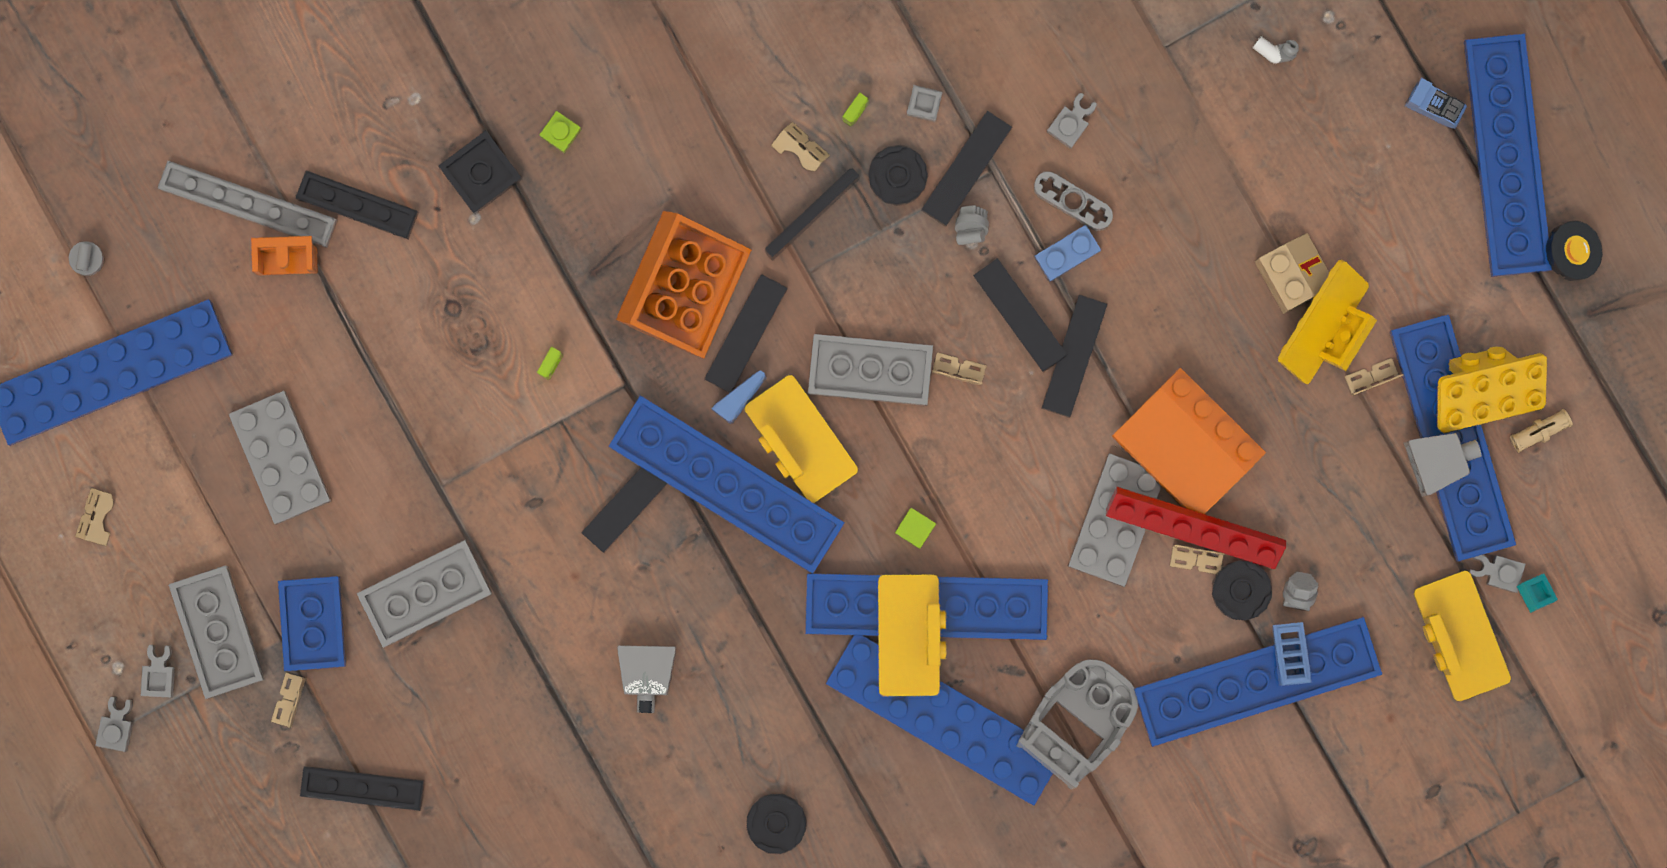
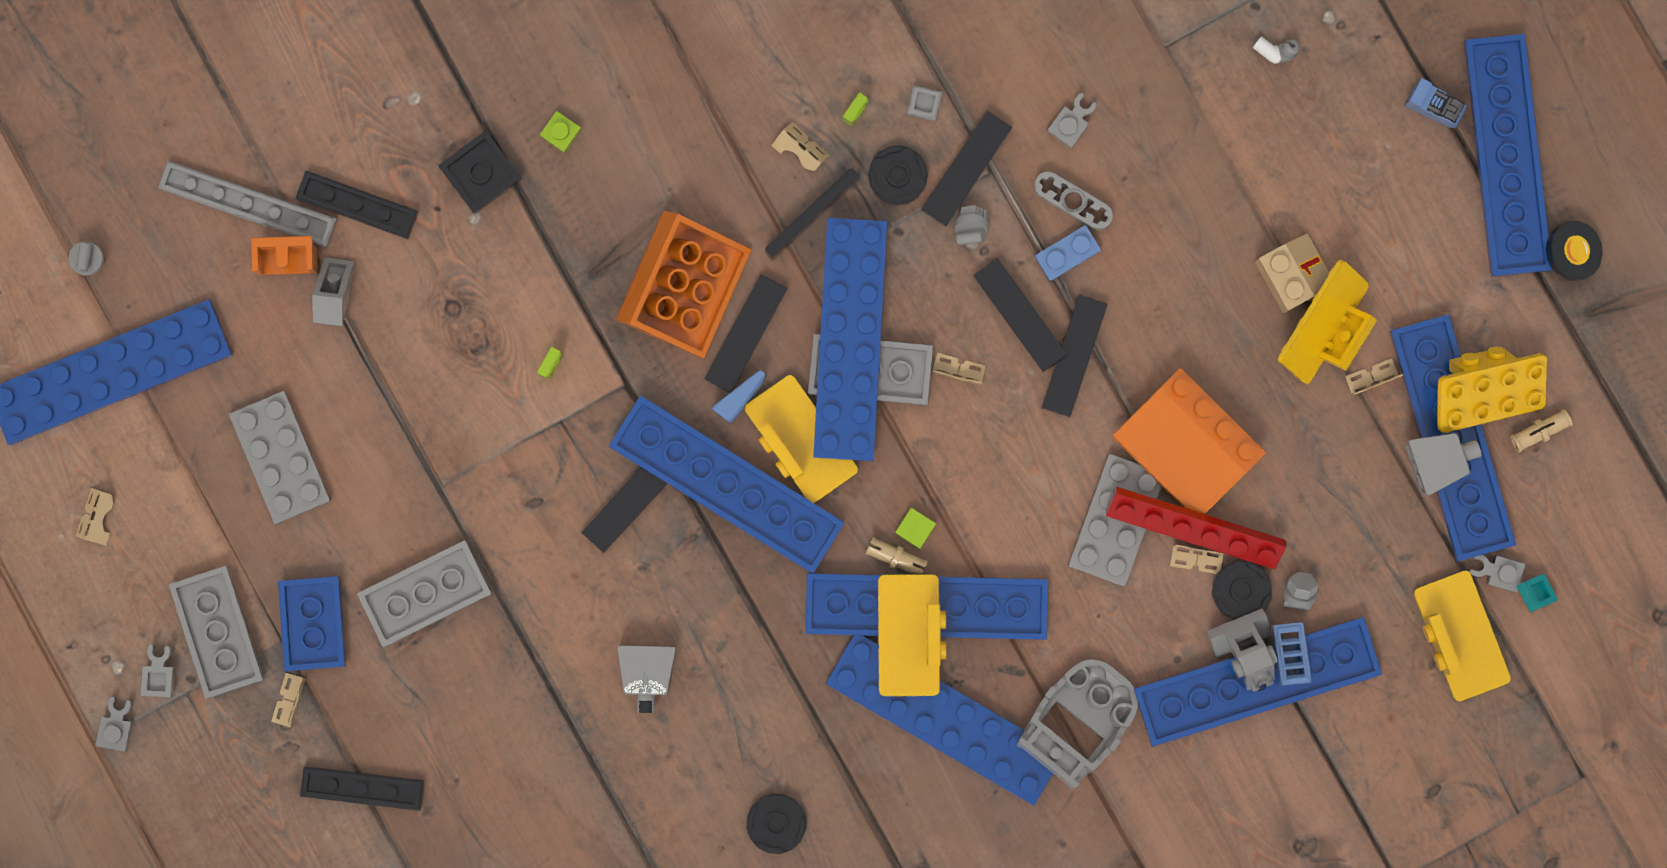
(332, 291): none -> light grey slope
(850, 339): none -> blue plate
(896, 557): none -> tan pin
(1254, 663): none -> light grey tile

